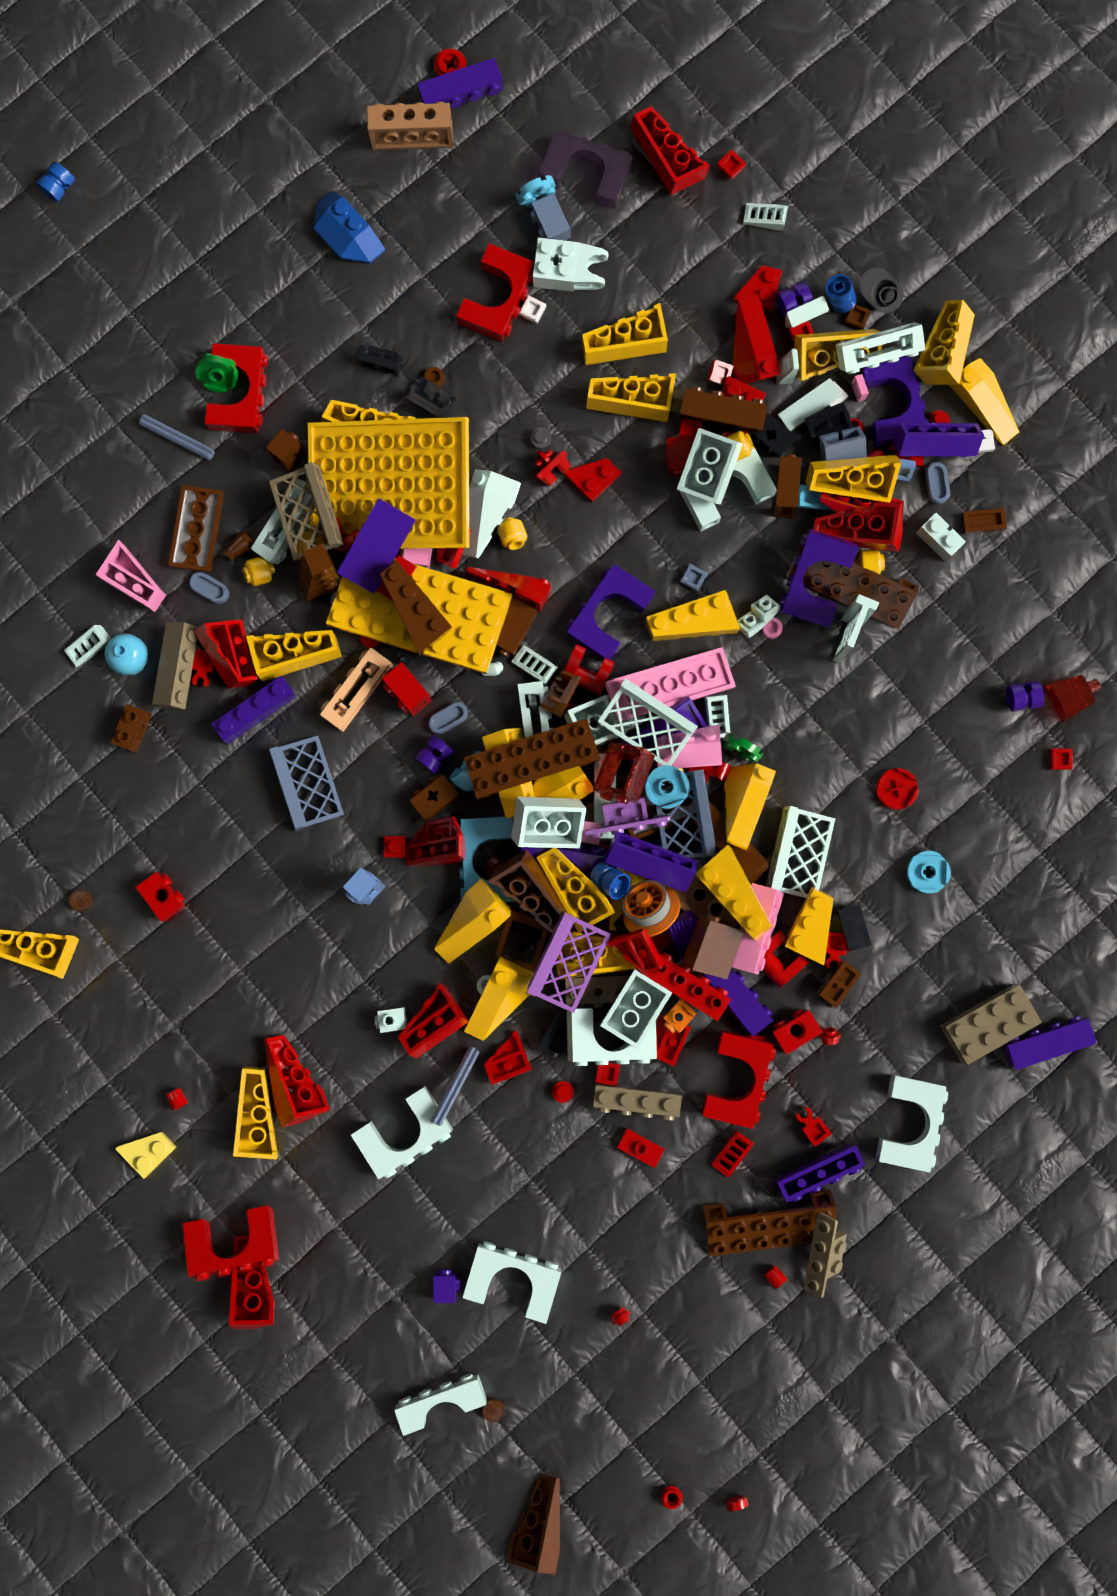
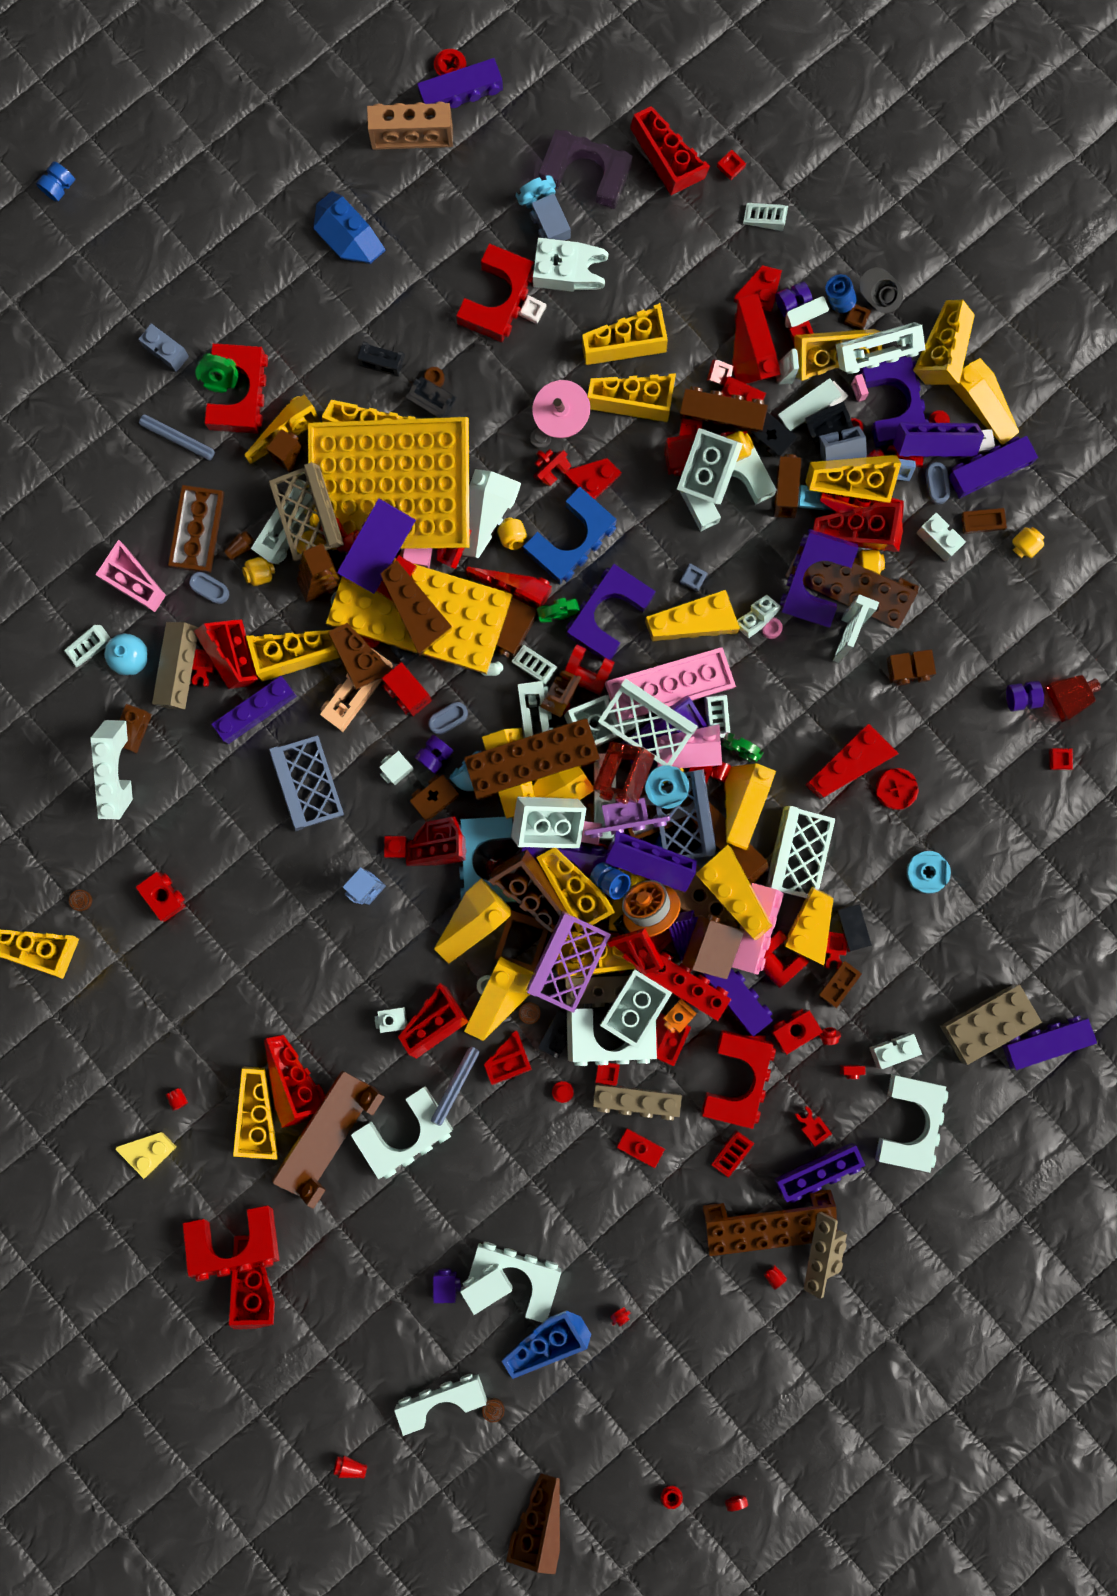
(112, 794): none -> light aqua arch
(168, 350): none -> sand blue piece
(292, 418): none -> yellow wedge
(324, 1136): none -> reddish brown bracket
(349, 1468): none -> red cone
(358, 658): none -> reddish brown wing
(395, 768): none -> light aqua brick
(485, 1289): none -> light aqua piece
(529, 1013): none -> reddish brown tile
(550, 1342): none -> blue wedge
(561, 409): none -> bright pink piece
(561, 563): none -> blue arch
(561, 609): none -> green plate
(852, 1071): none -> red plate
(856, 758): none -> red wedge
(887, 1055): none -> light aqua piece
(908, 667): none -> reddish brown piece
(992, 467): none -> dark purple brick
(1028, 542): none -> yellow head

